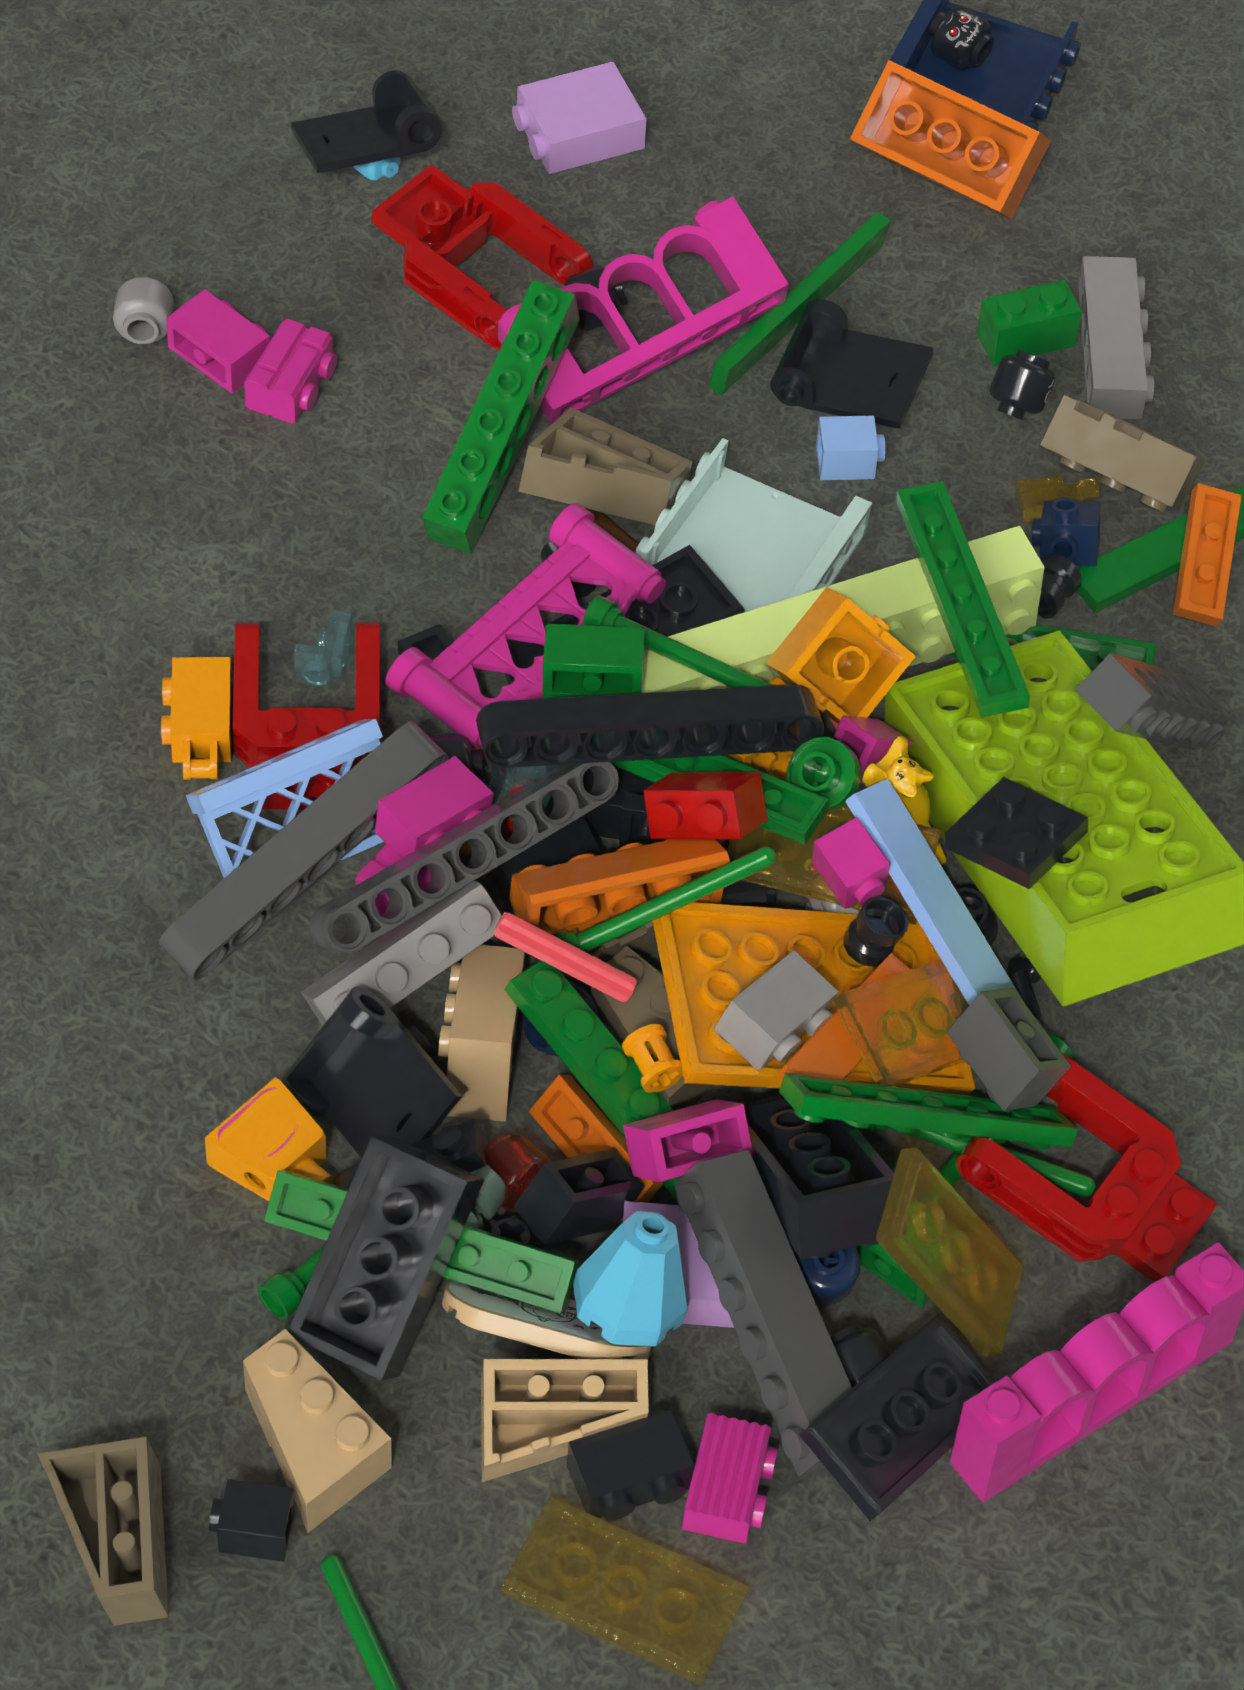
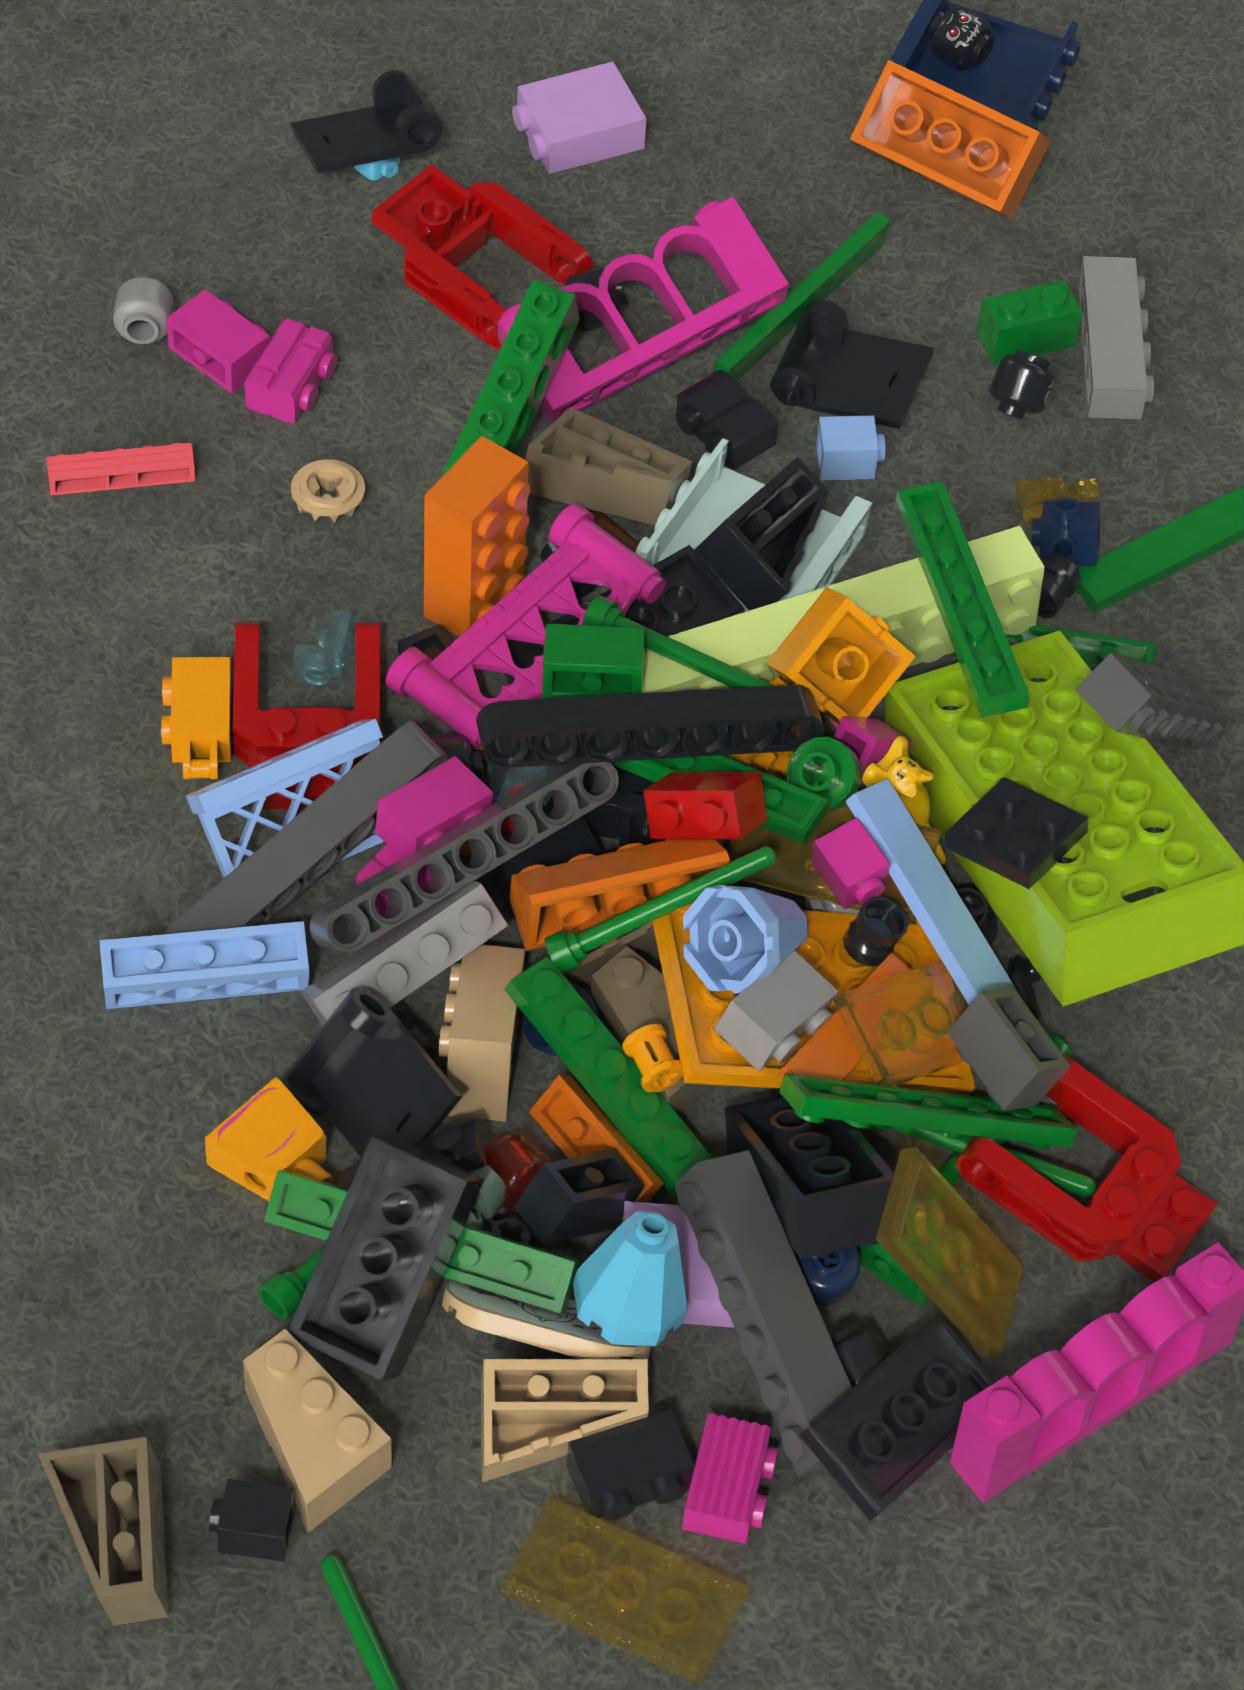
(120, 468): none -> coral piece
(204, 965): none -> light blue fence
(328, 475): none -> tan gear
(475, 535): none -> orange brick
(565, 957): coral axle -> none
(677, 1140): dark pink brick -> none
(722, 409): none -> black brick
(740, 935): none -> light blue cone
(765, 536): none -> black wedge
(1122, 454): dark tan wedge -> none
(1207, 554): orange plate -> none

